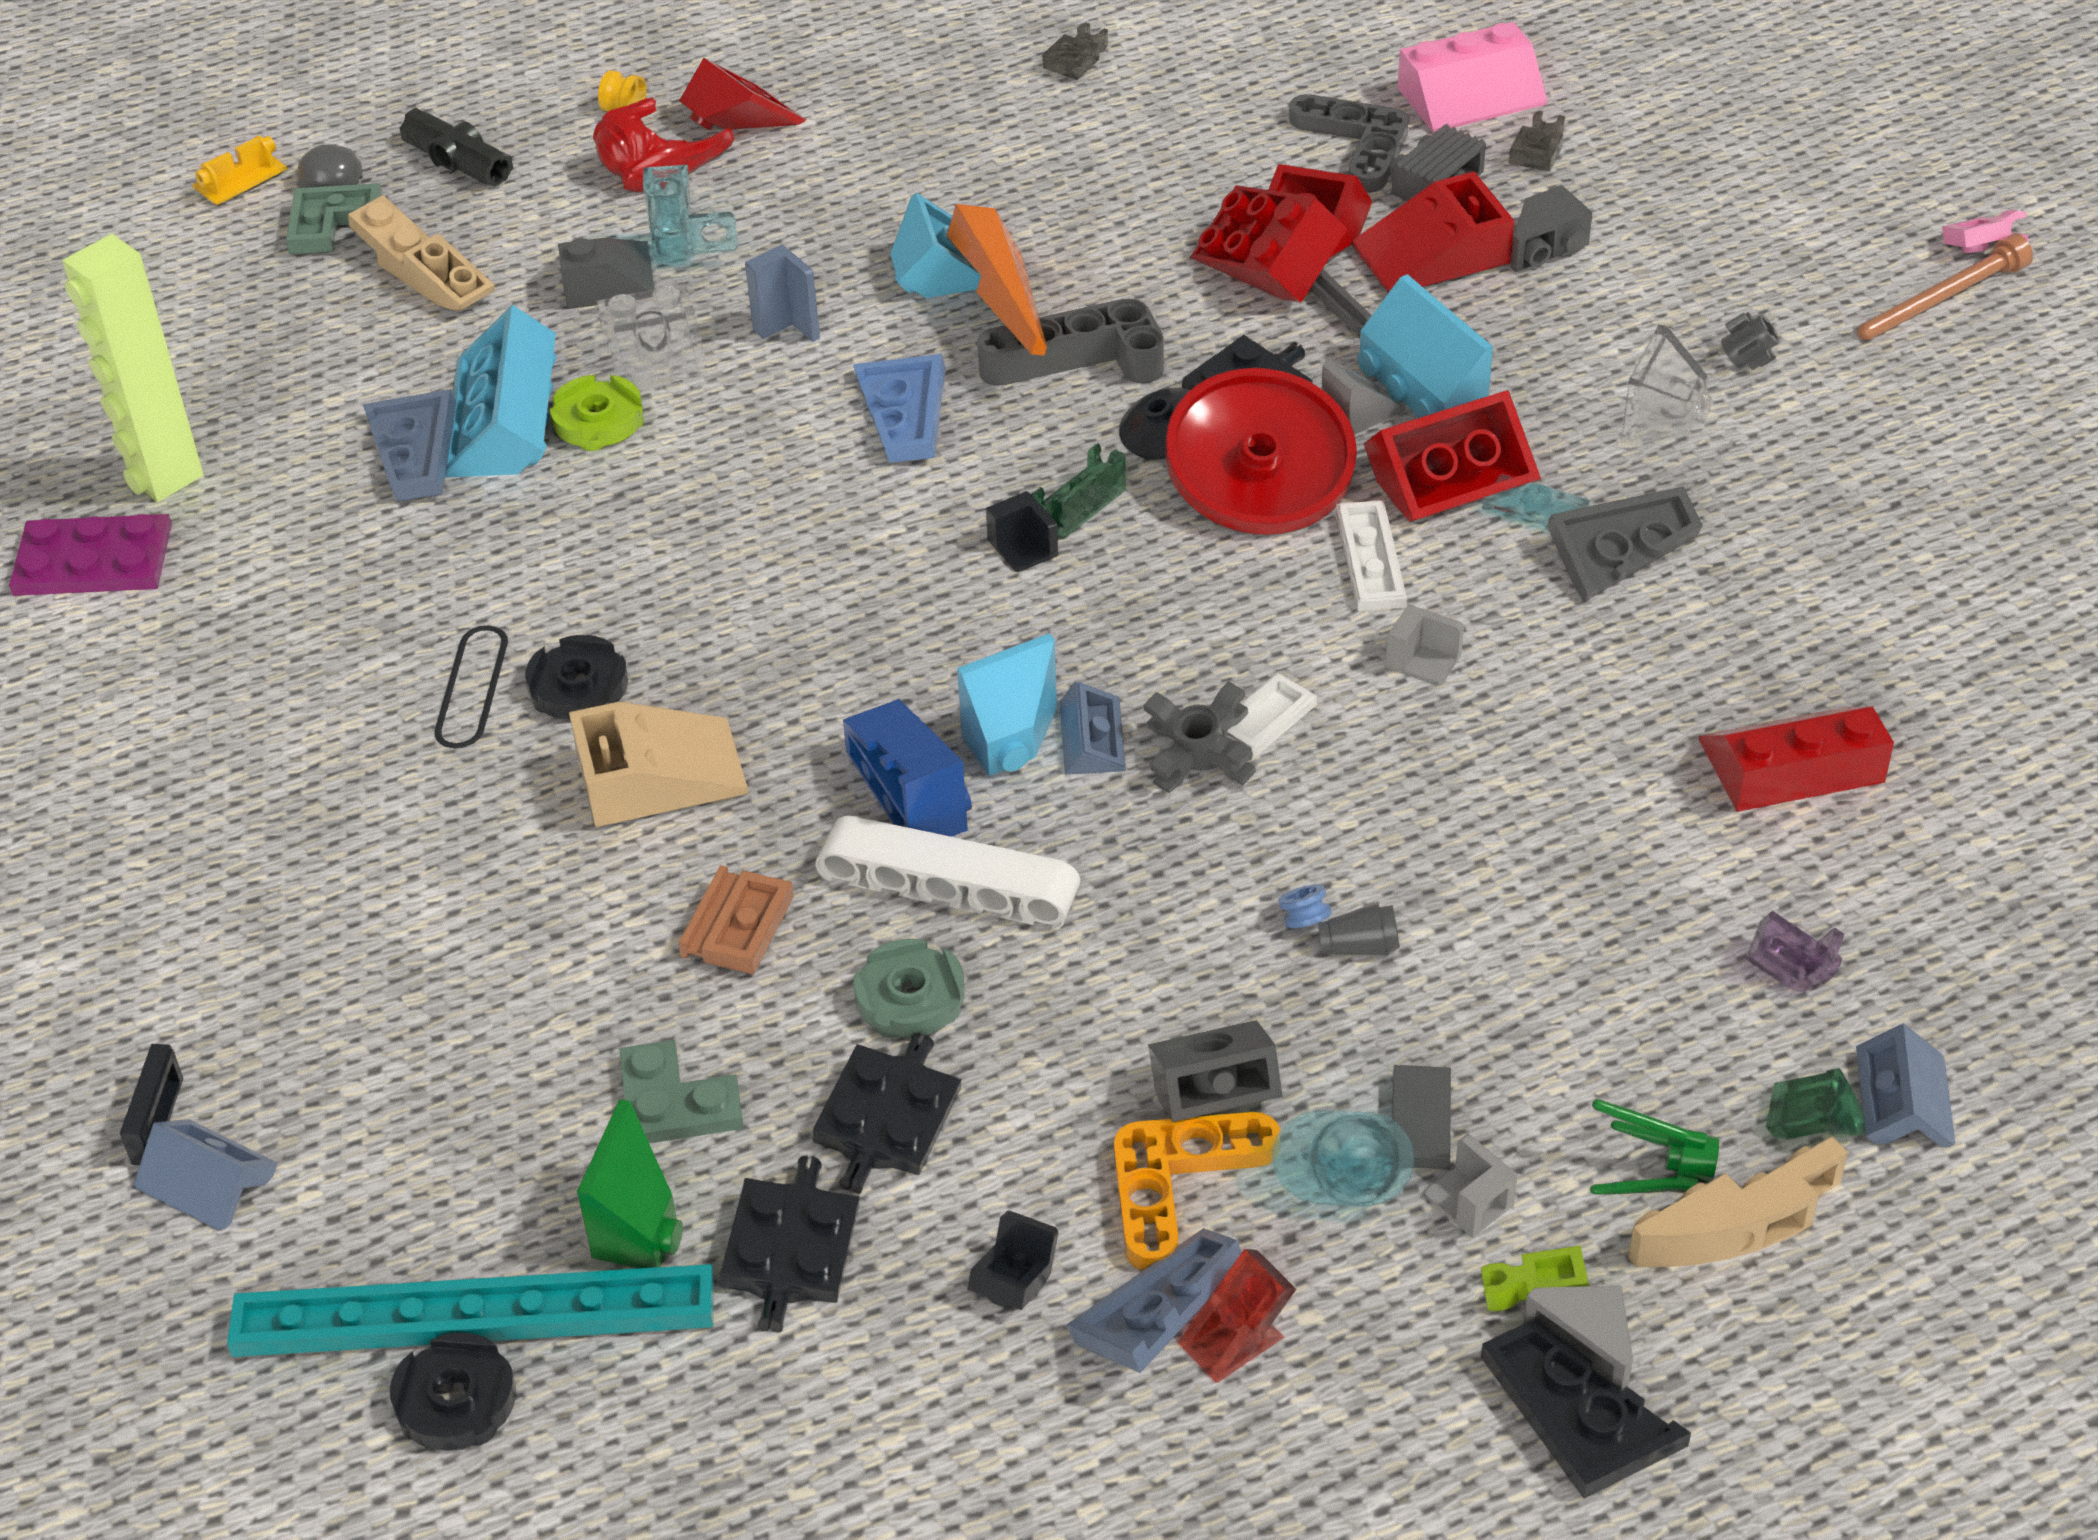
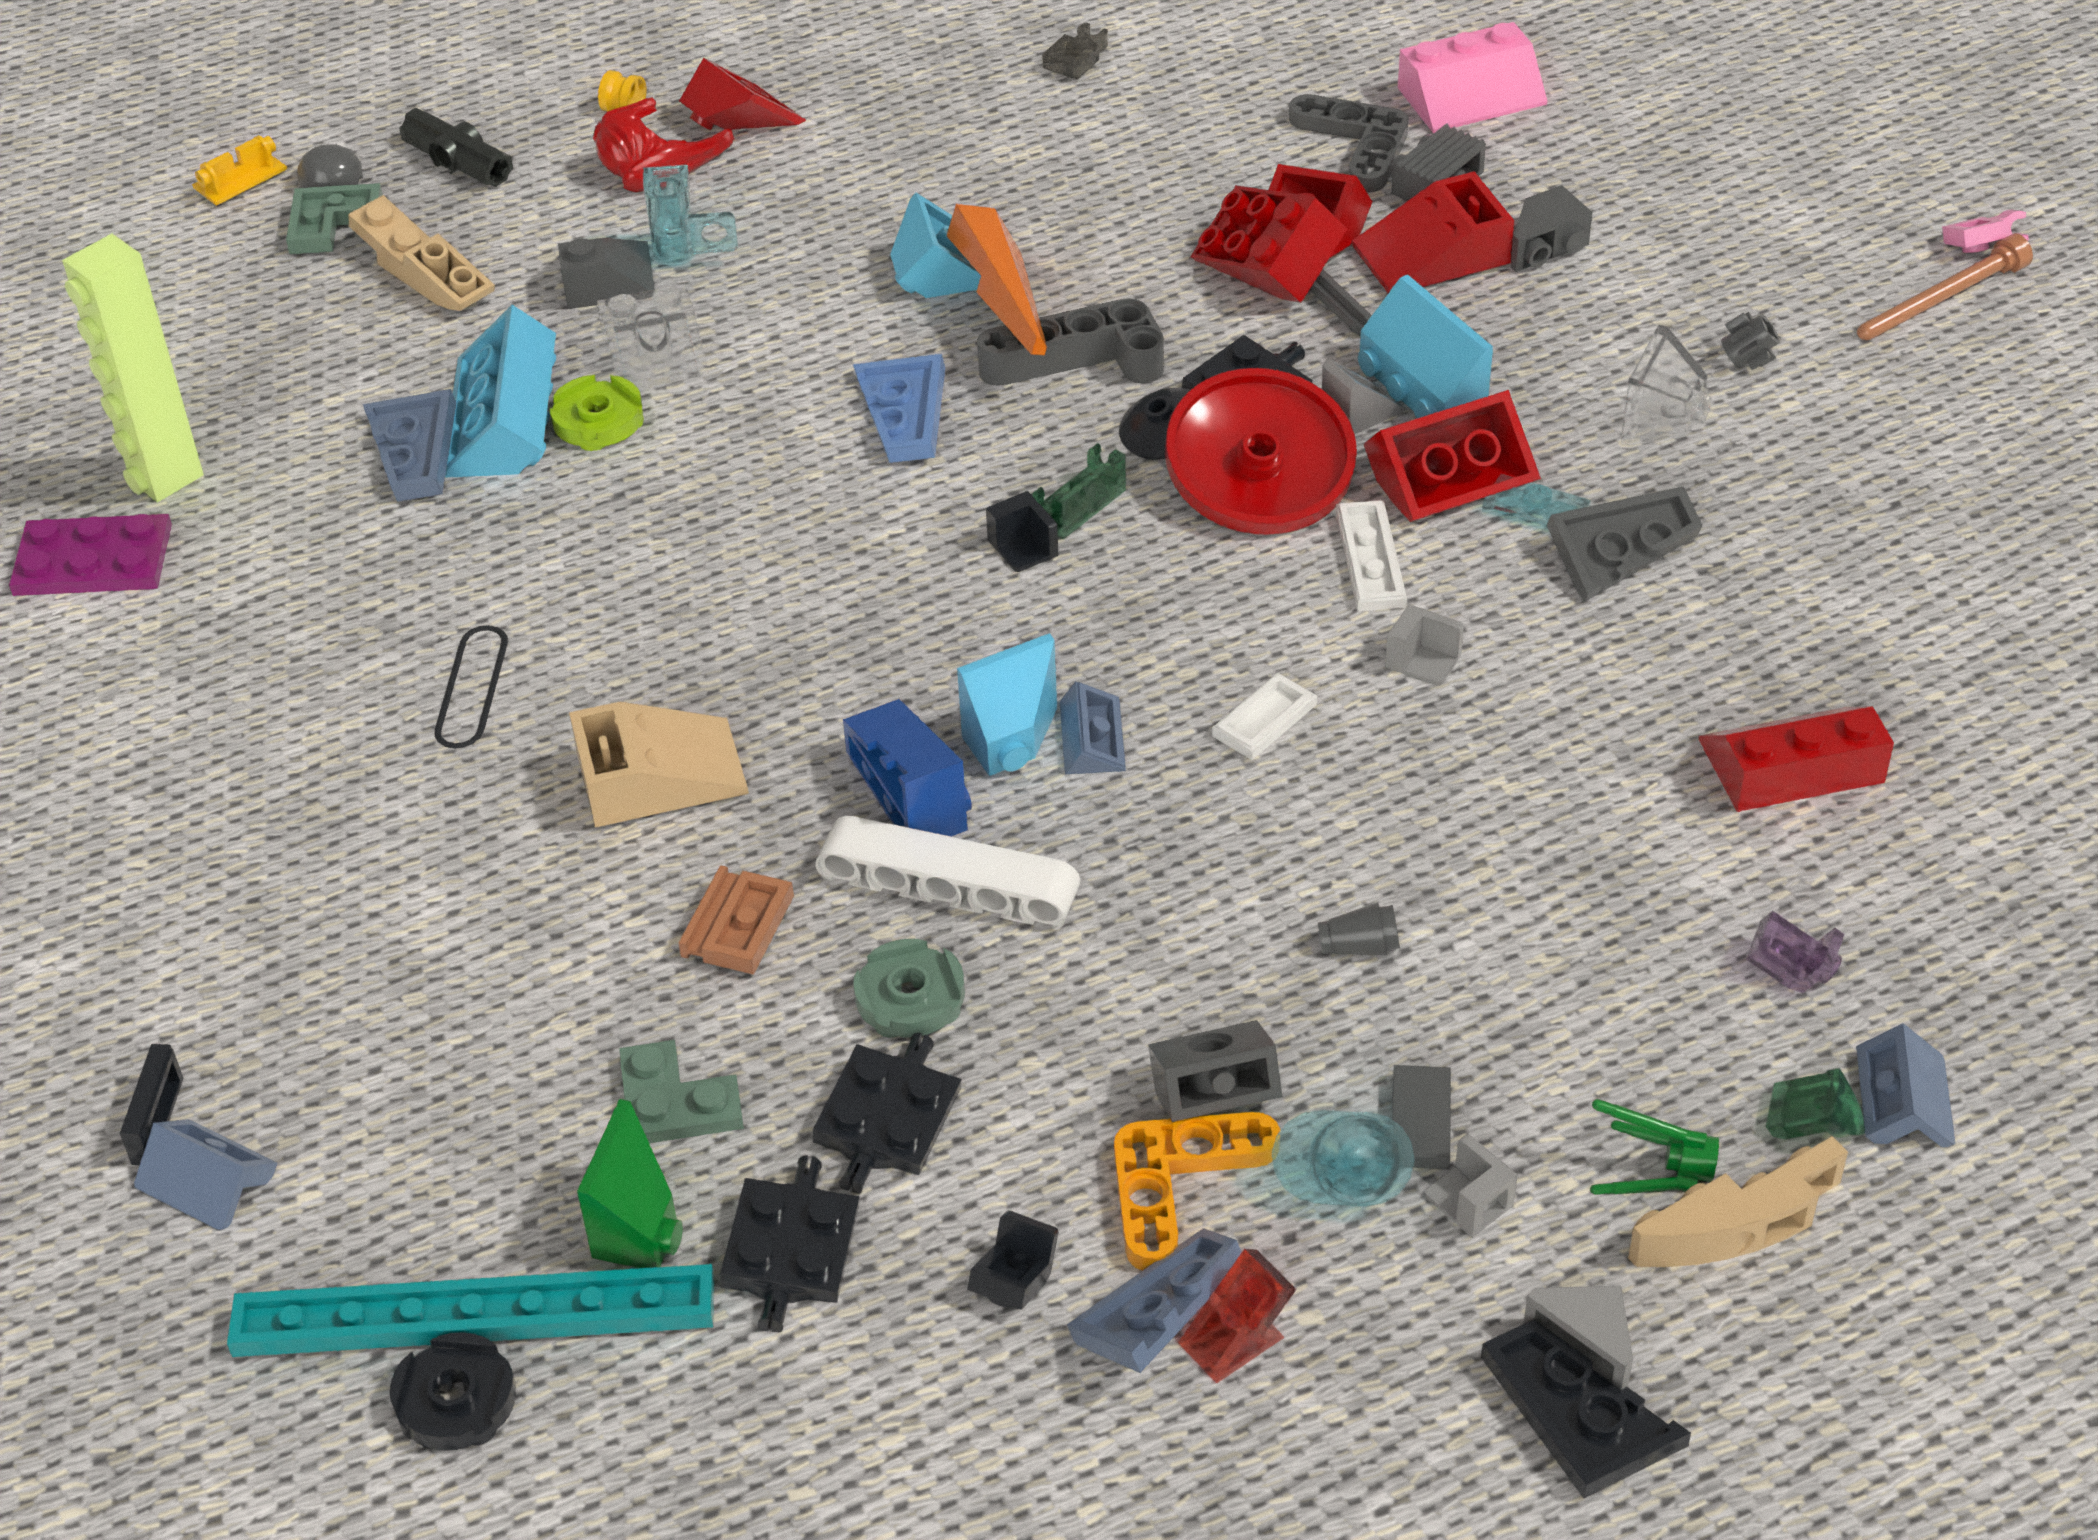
(578, 654): black plate -> none
(781, 293): sand blue panel -> none
(1200, 722): dark grey pin -> none
(1305, 906): medium blue bush -> none
(1538, 145): clear smoke plate -> none
(1550, 1268): lime plate -> none

